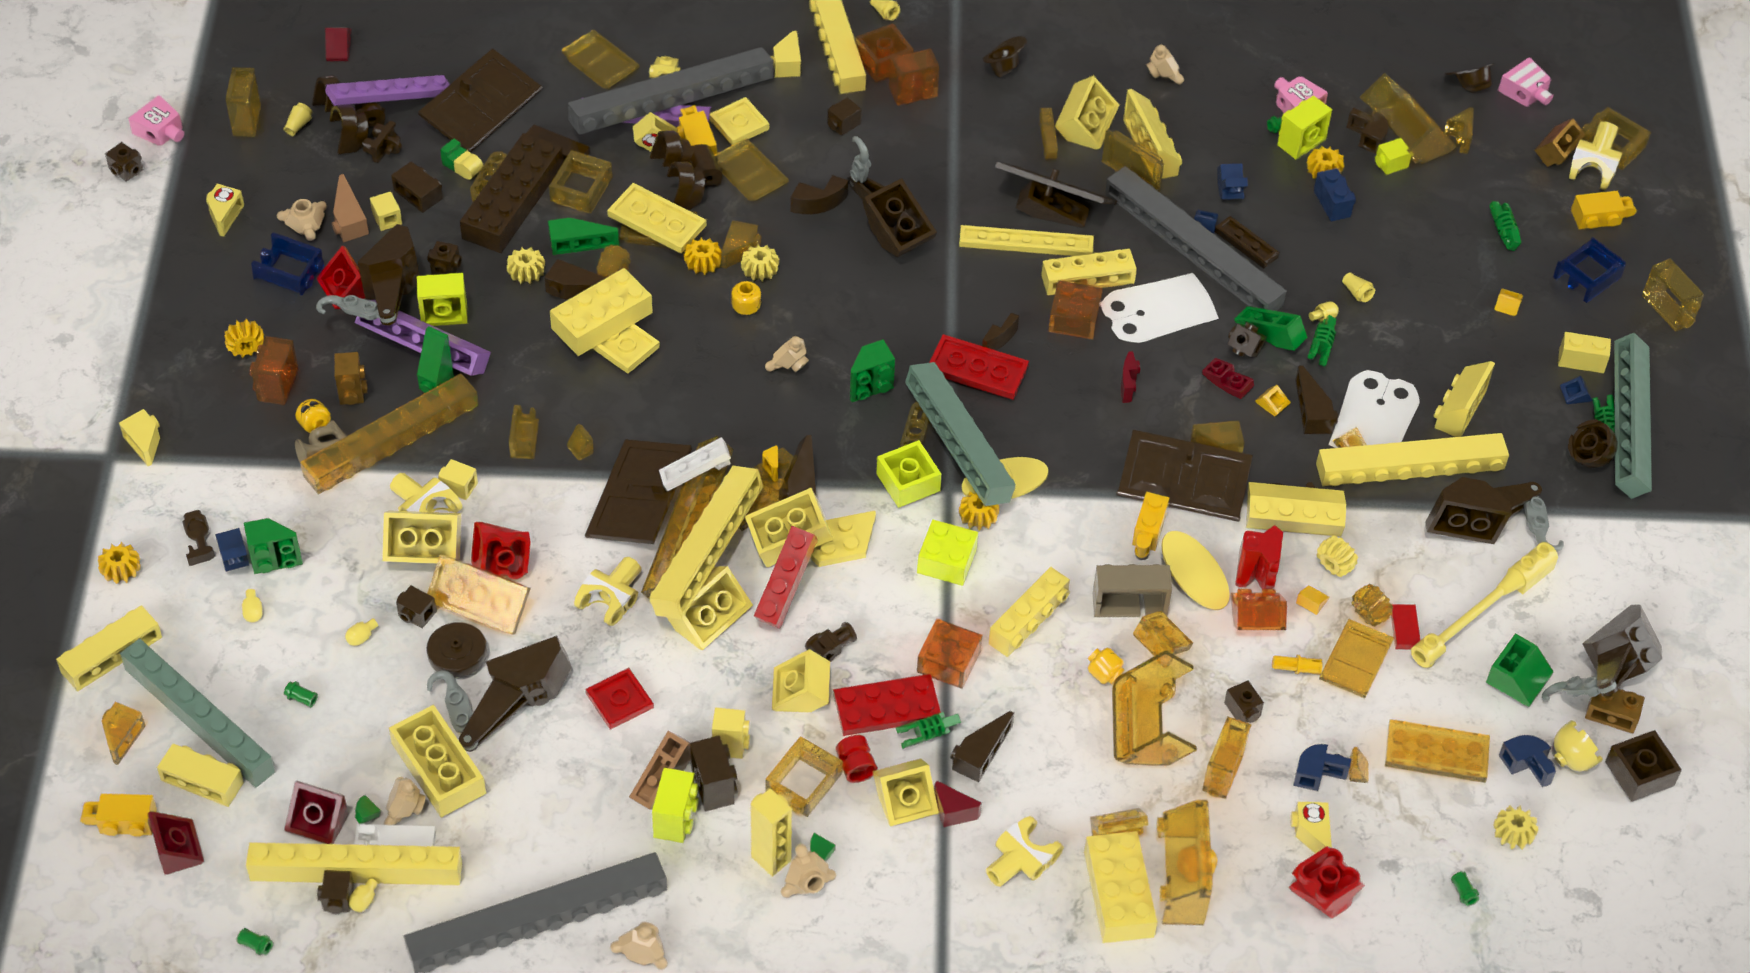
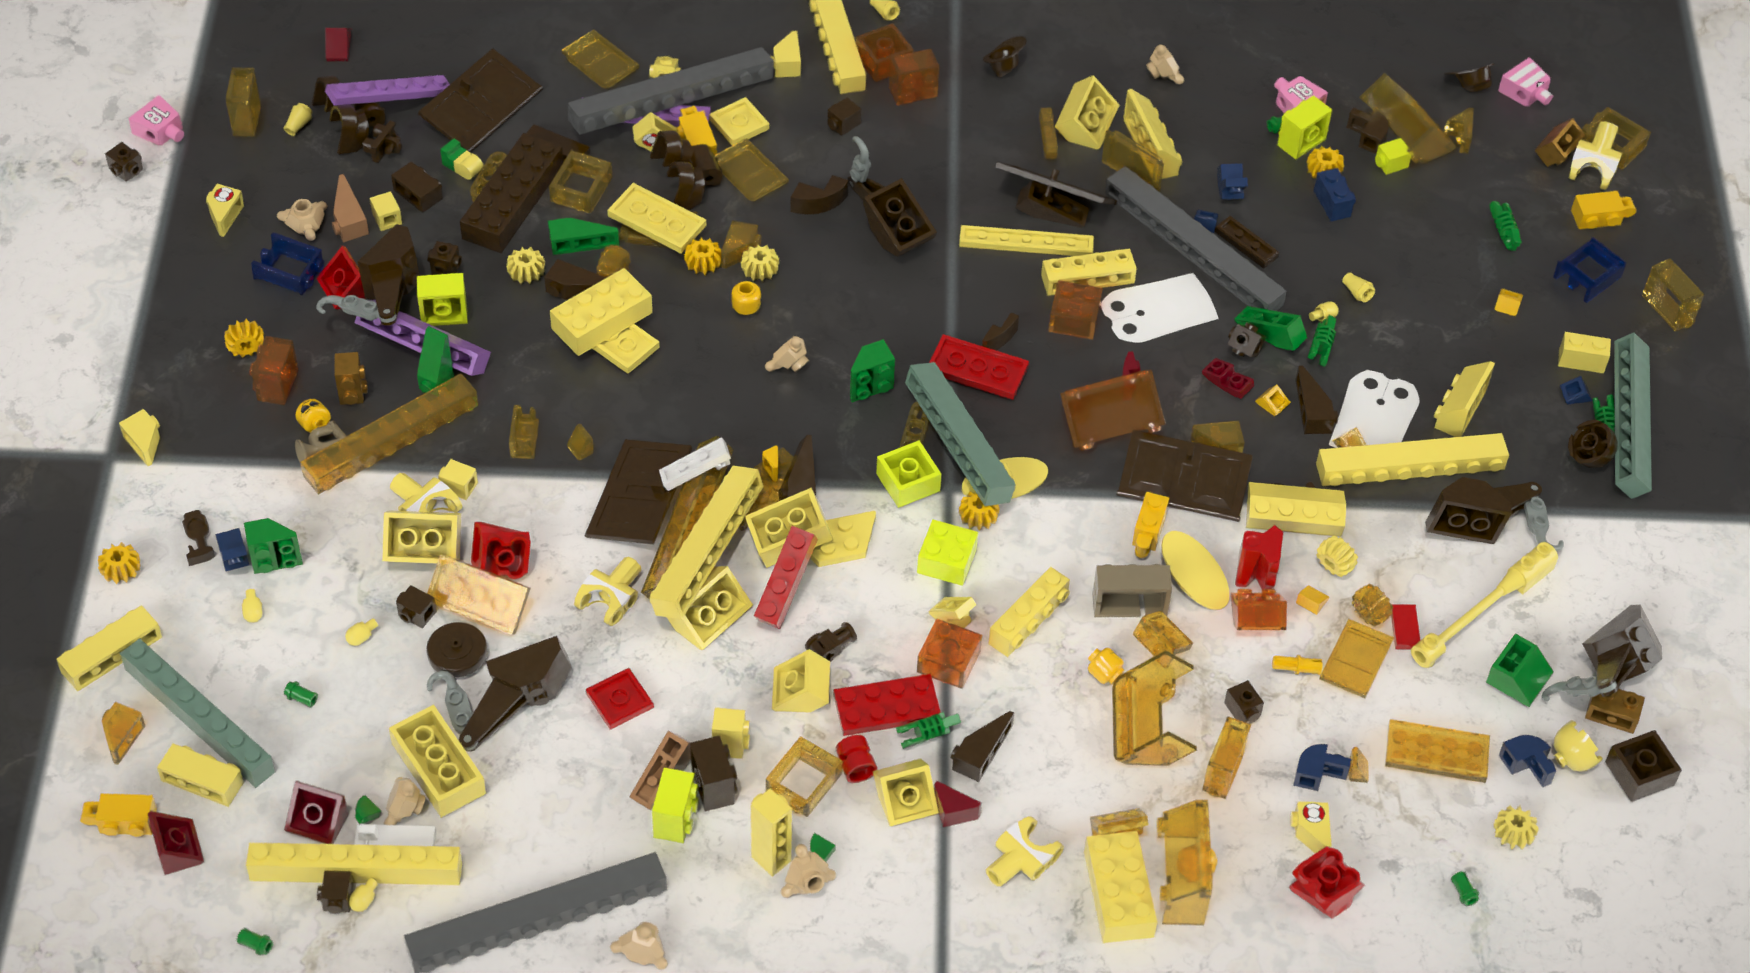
(954, 610): none -> light yellow slope
(1112, 408): none -> clear orange windscreen

